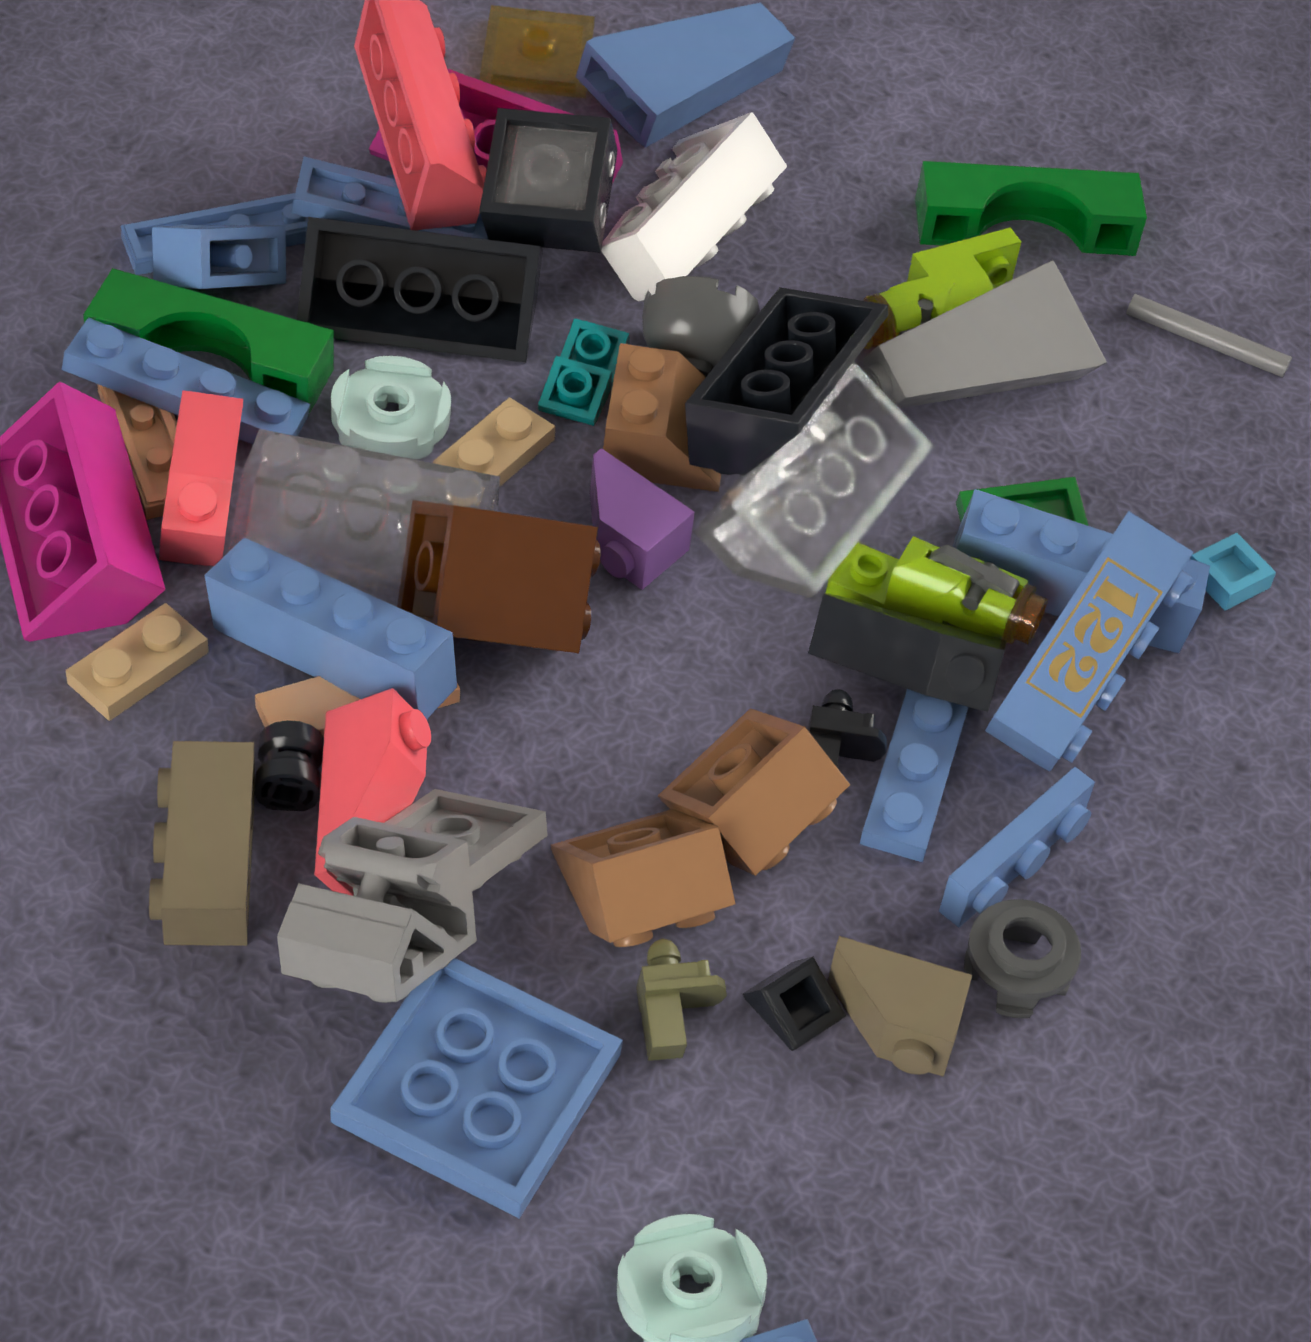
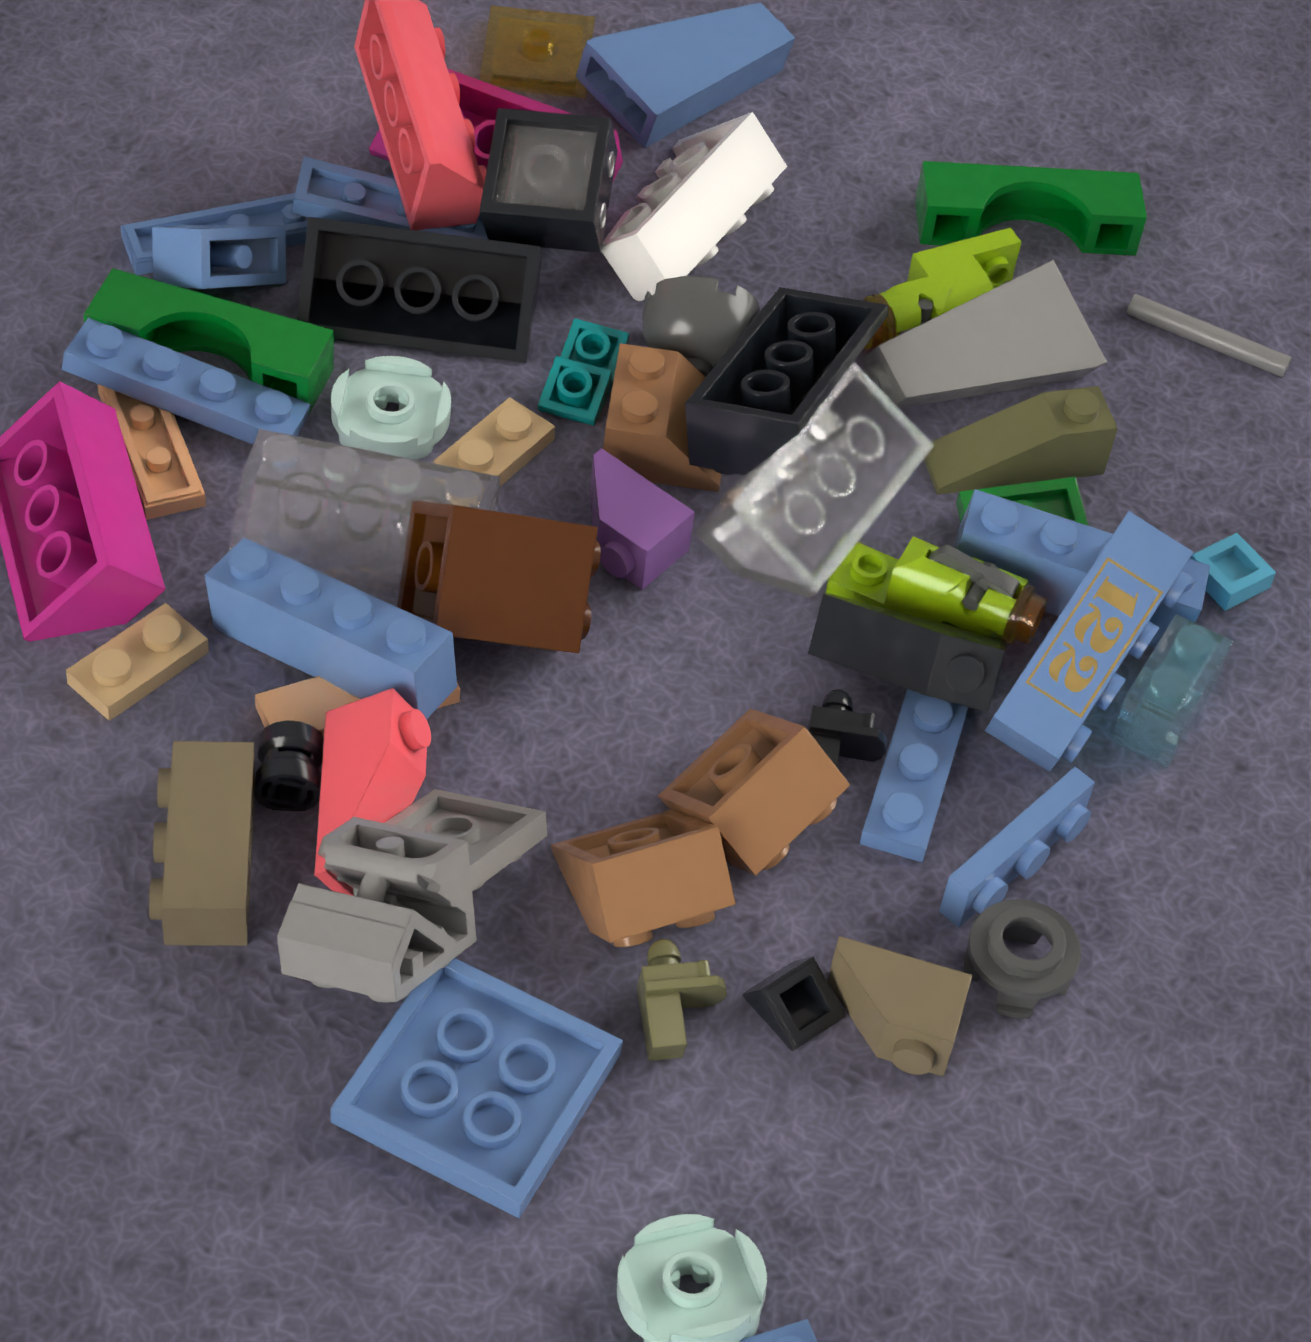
(200, 479): coral slope -> none
(1029, 442): none -> olive slope
(1171, 691): none -> clear light blue brick

